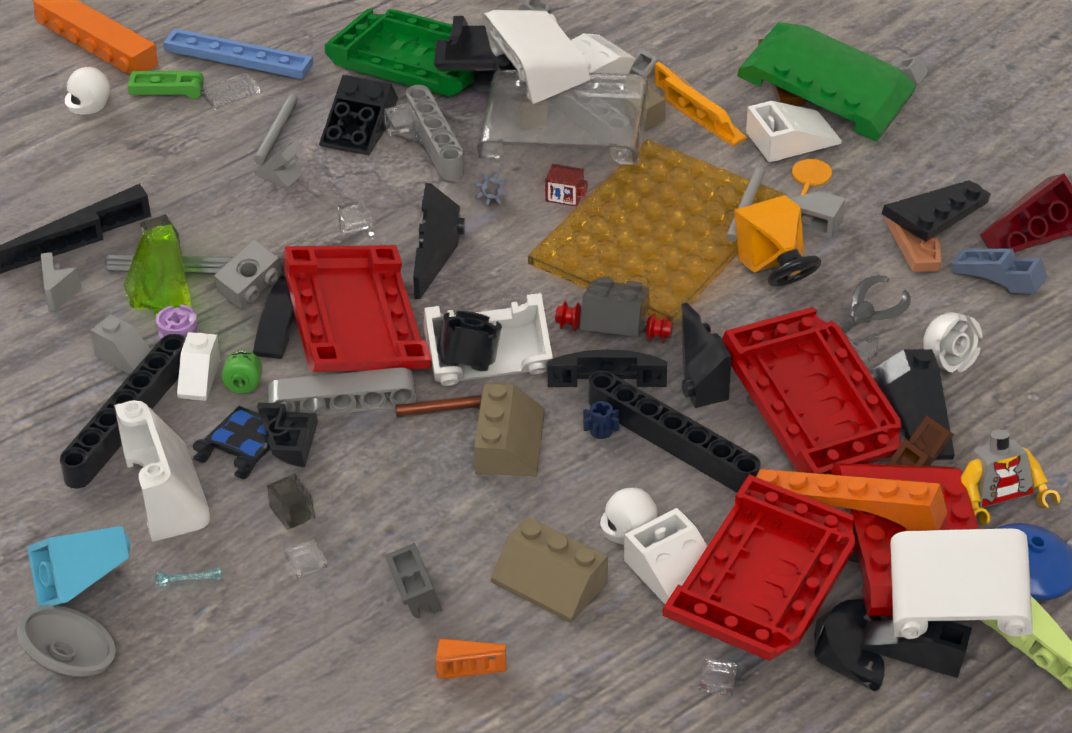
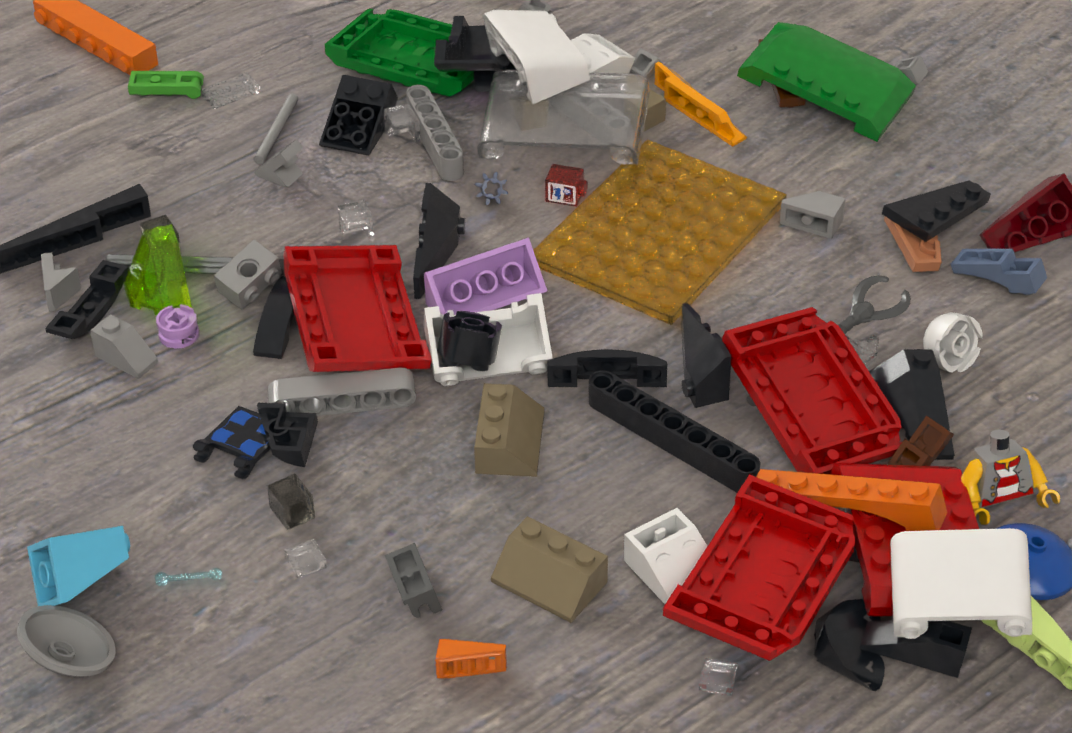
(90, 88): white helmet -> none
(93, 304): none -> black slope
(101, 435): black beam -> none
(168, 477): white windscreen -> none
(198, 366): white slope -> none
(238, 53): medium blue plate -> none
(242, 372): bright green head -> none
(438, 405): copper bar -> none
(485, 280): none -> lavender slope
(601, 420): dark blue gear -> none
(615, 310): dark grey brick -> none
(627, 511): white helmet -> none
(747, 199): light grey bar -> none
(772, 237): light orange piece -> none
(788, 130): white slope -> none
(811, 173): light orange piece -> none

